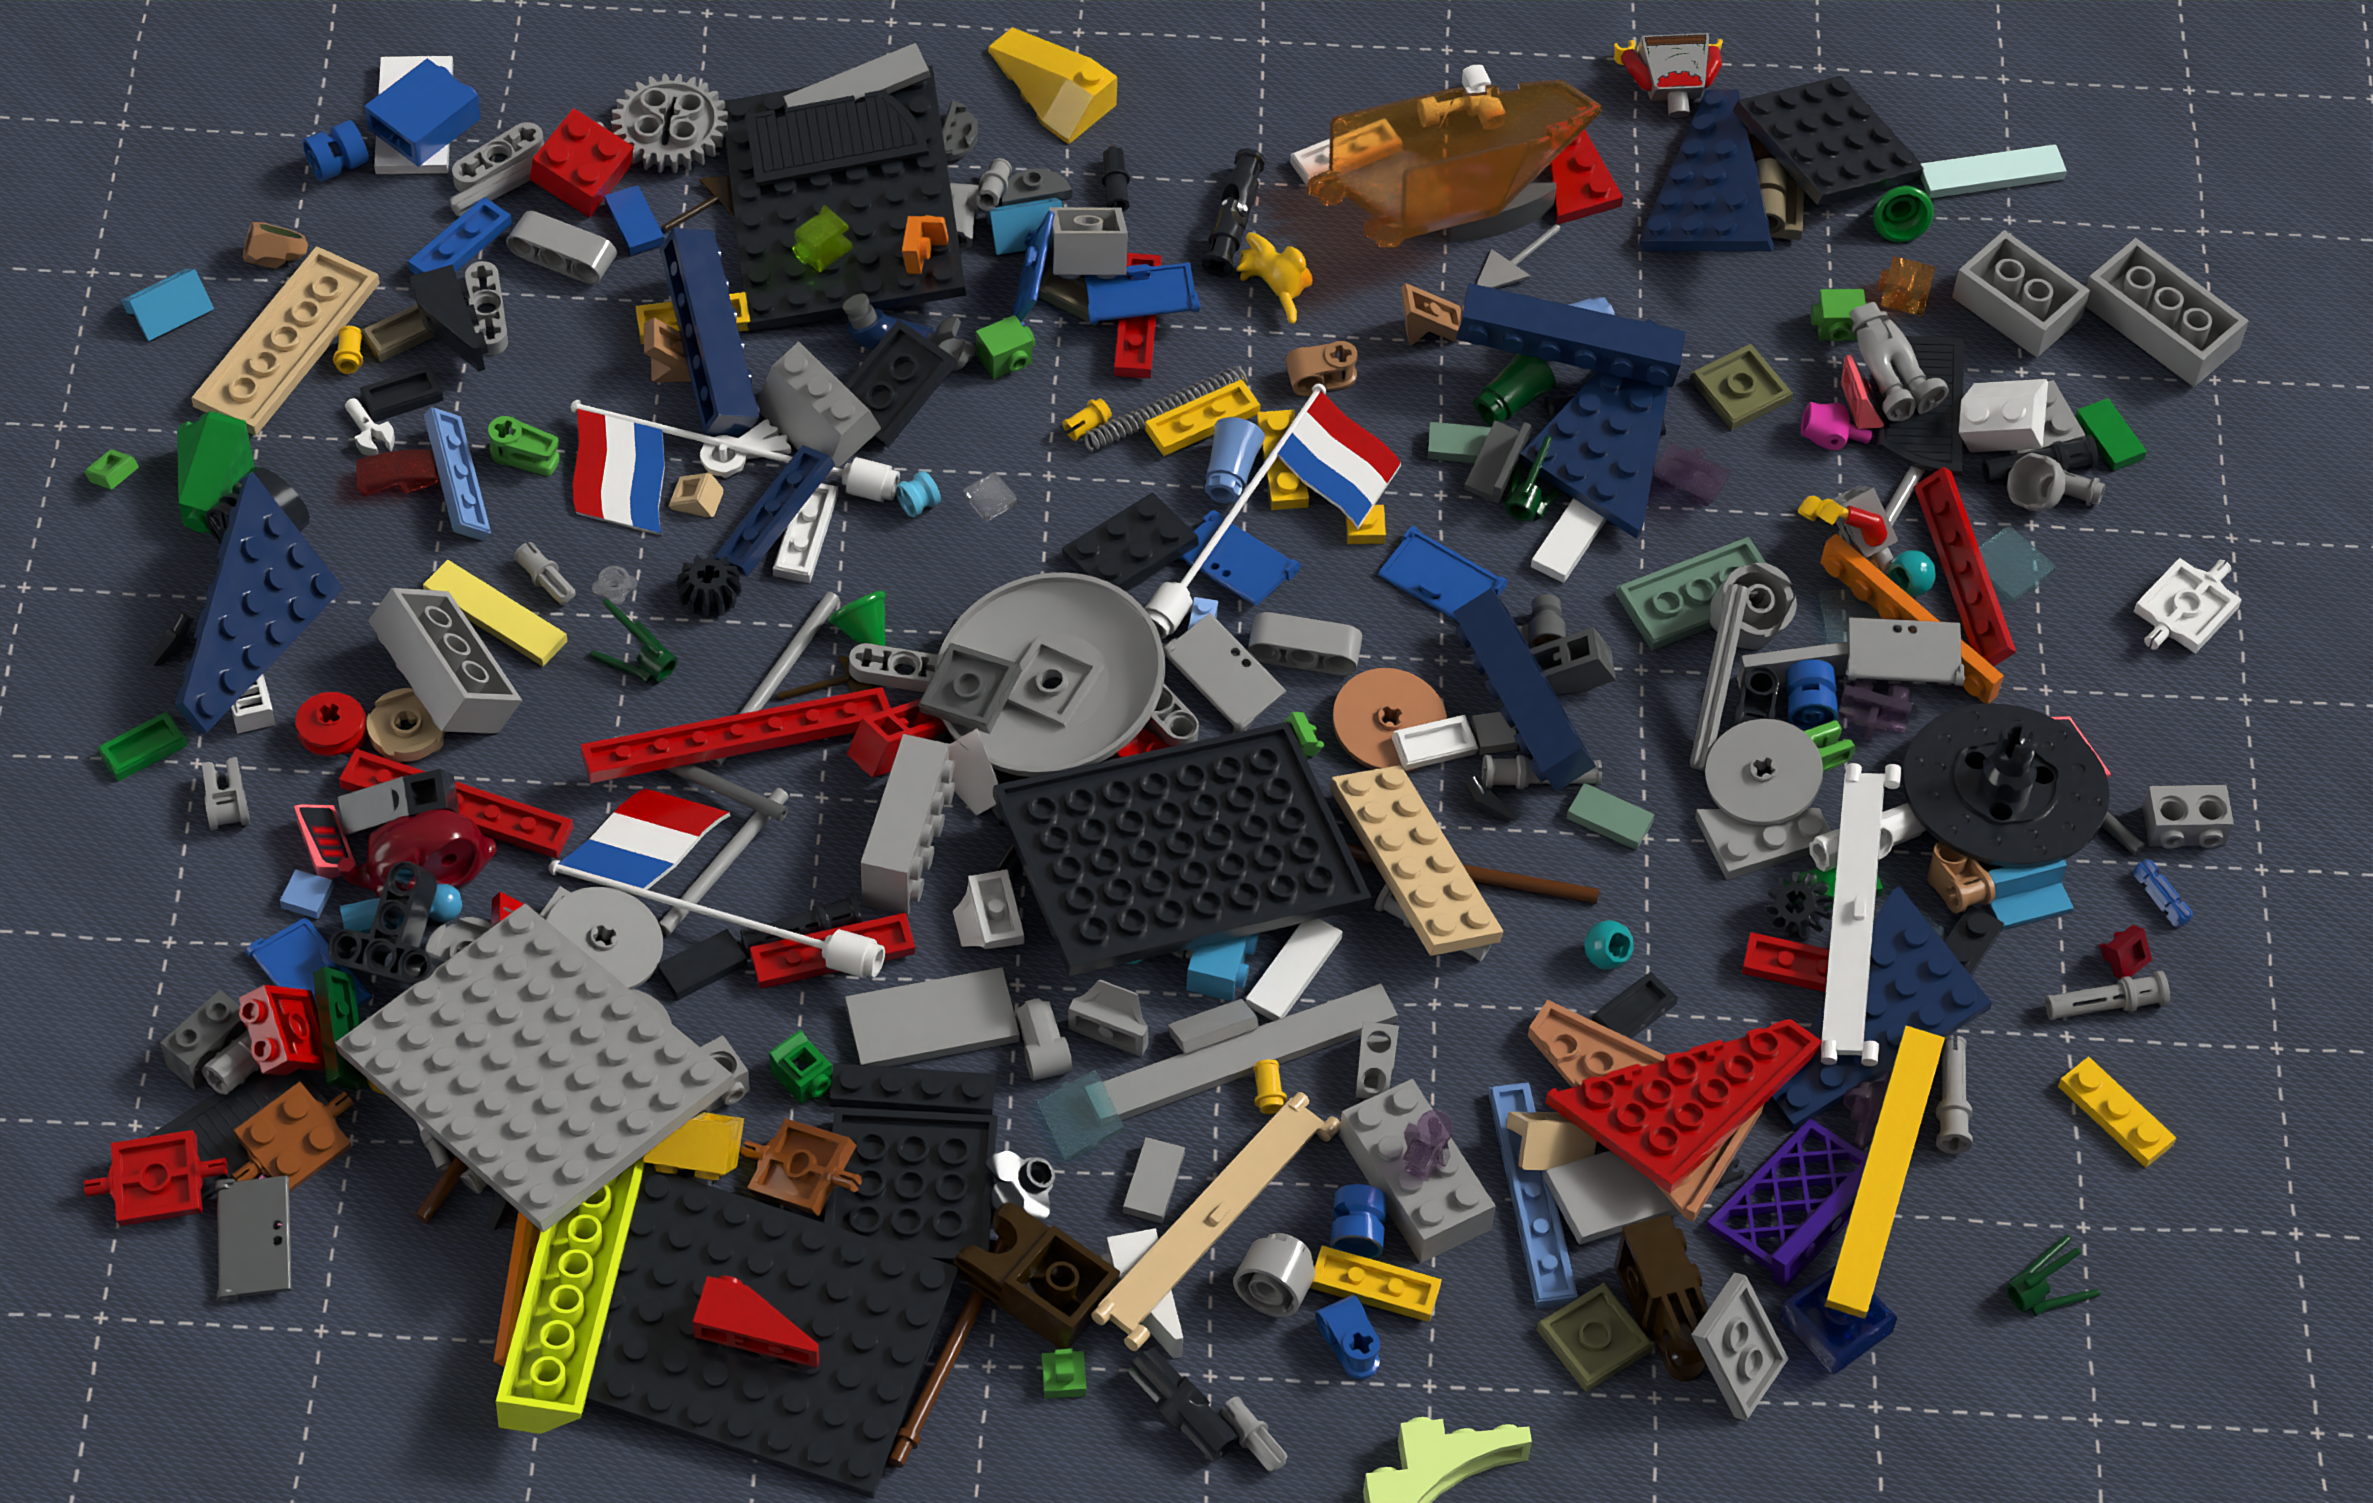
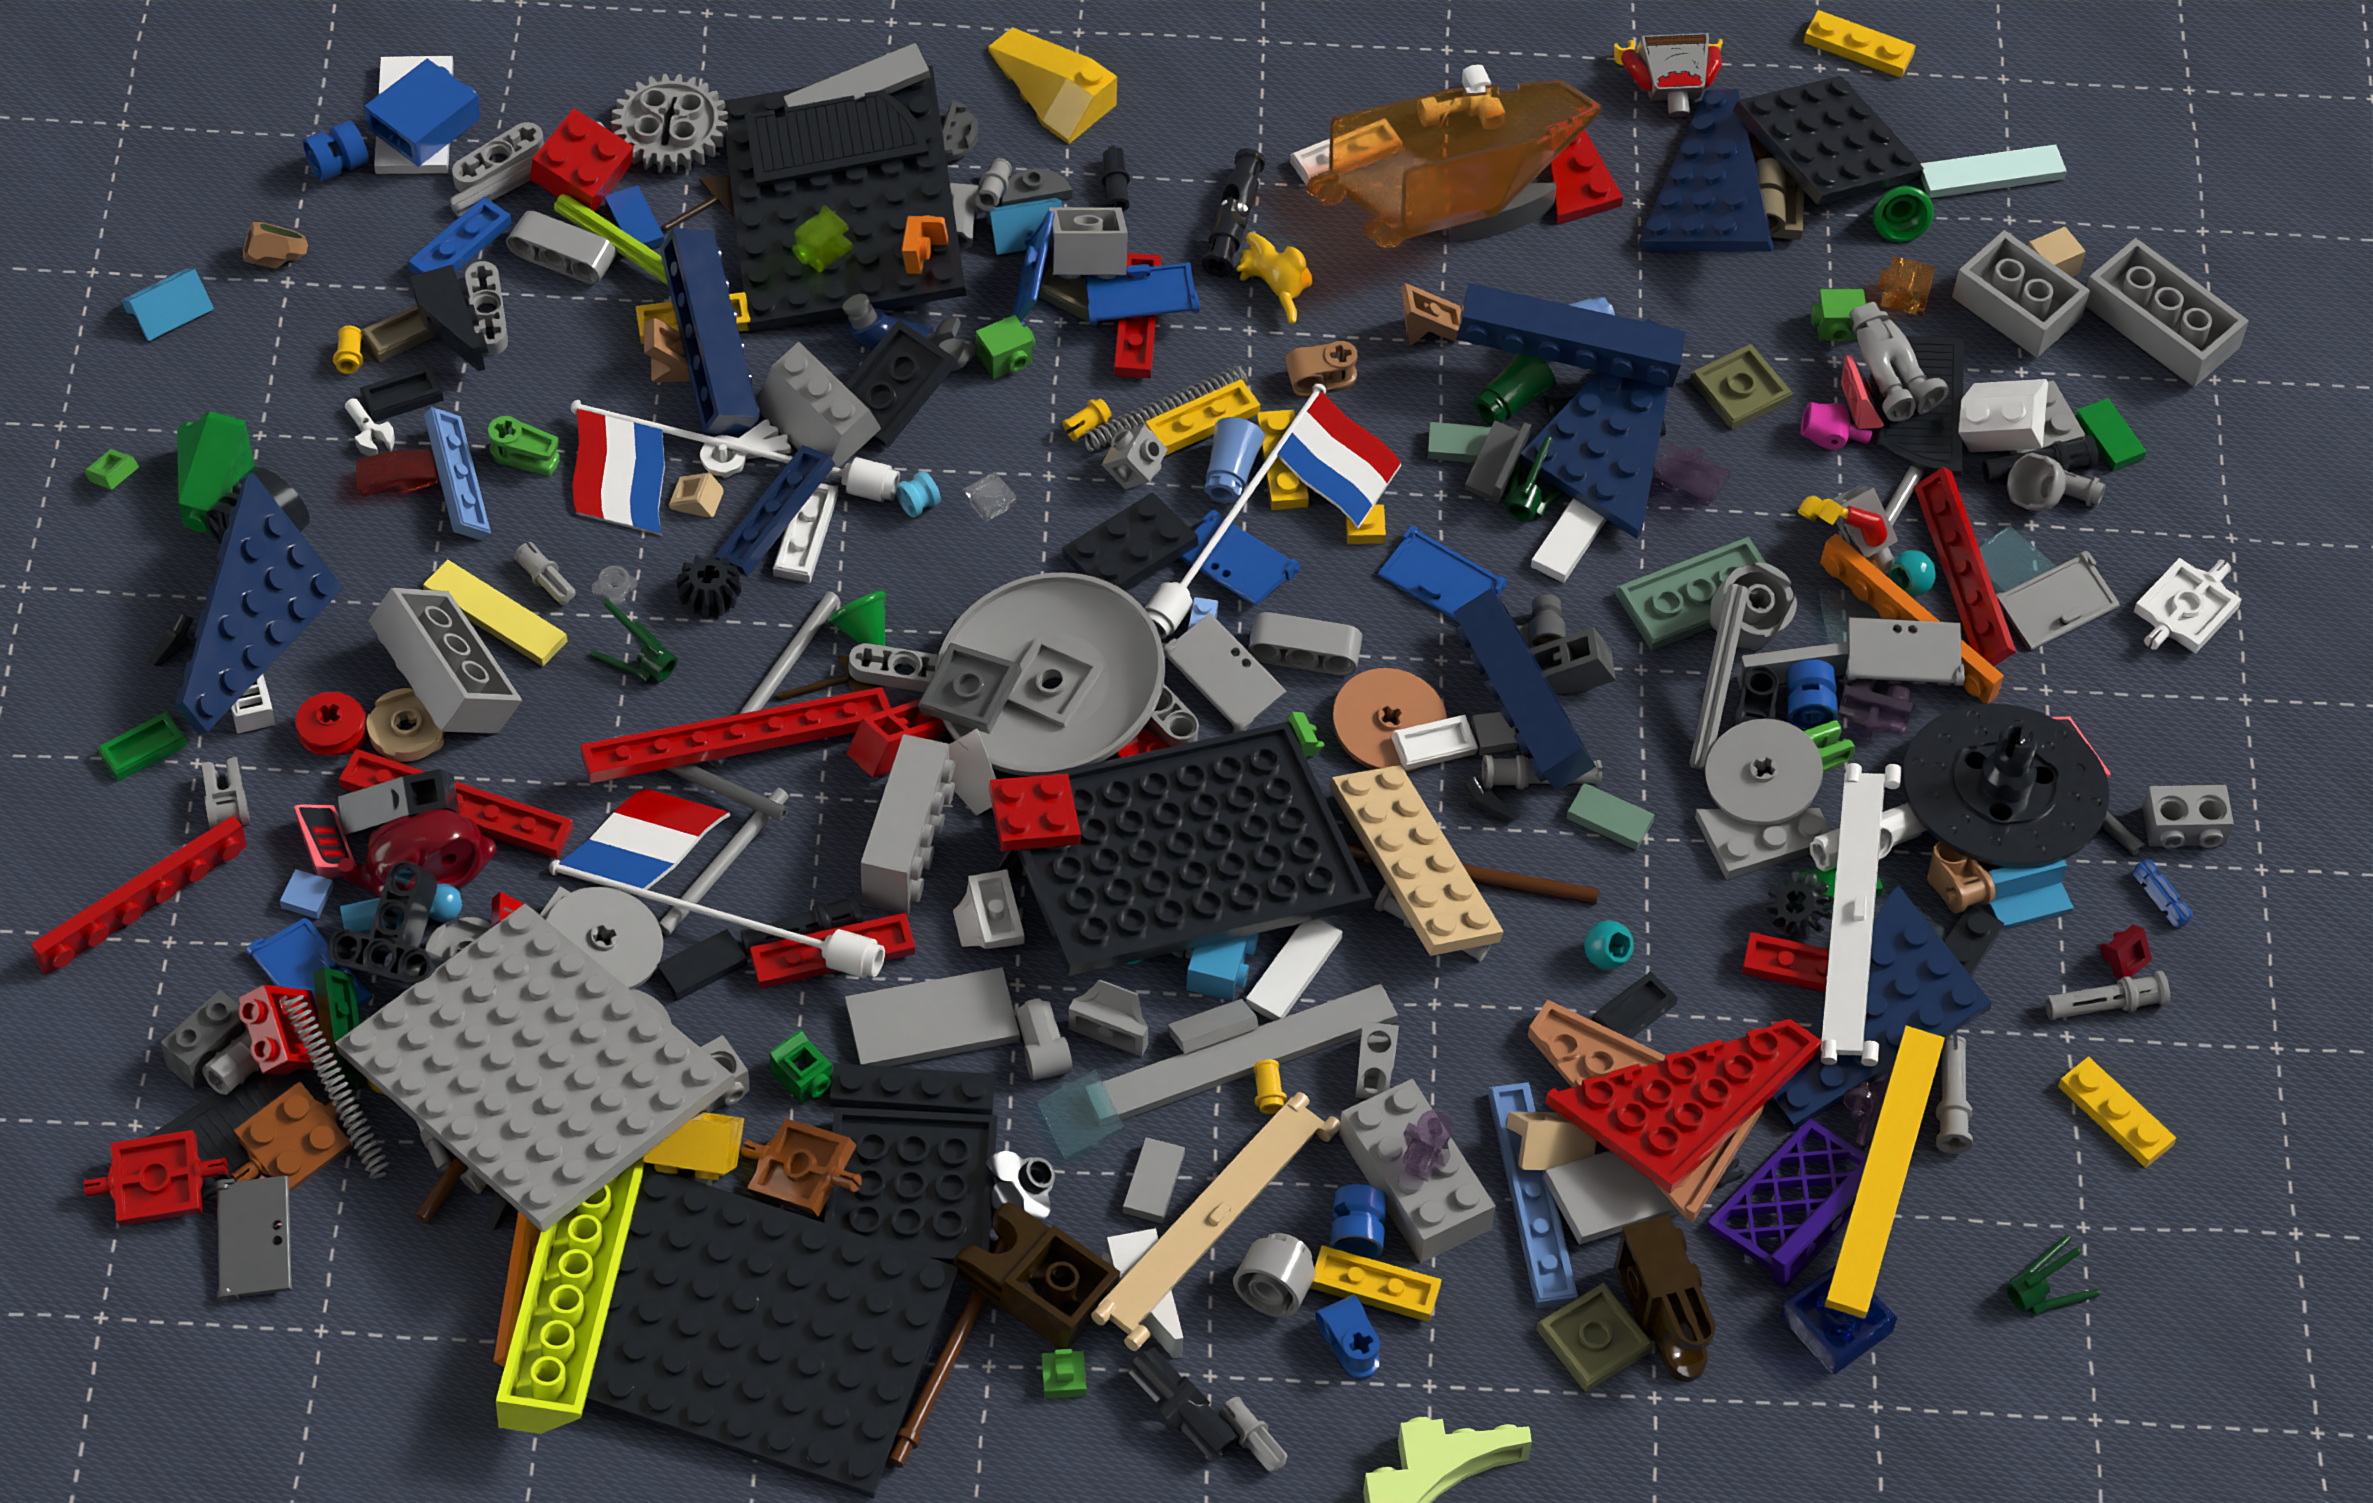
(138, 895): none -> red plate
(286, 339): tan plate -> none
(333, 1090): none -> light grey piece
(623, 242): none -> lime axle
(744, 1320): red slope -> none
(1034, 812): none -> red plate
(1134, 456): none -> light grey brick
(1502, 272): light grey piece -> none
(1740, 1346): light grey tile -> none
(1859, 44): none -> yellow plate
(2061, 250): none -> tan brick
(2065, 593): none -> light grey door

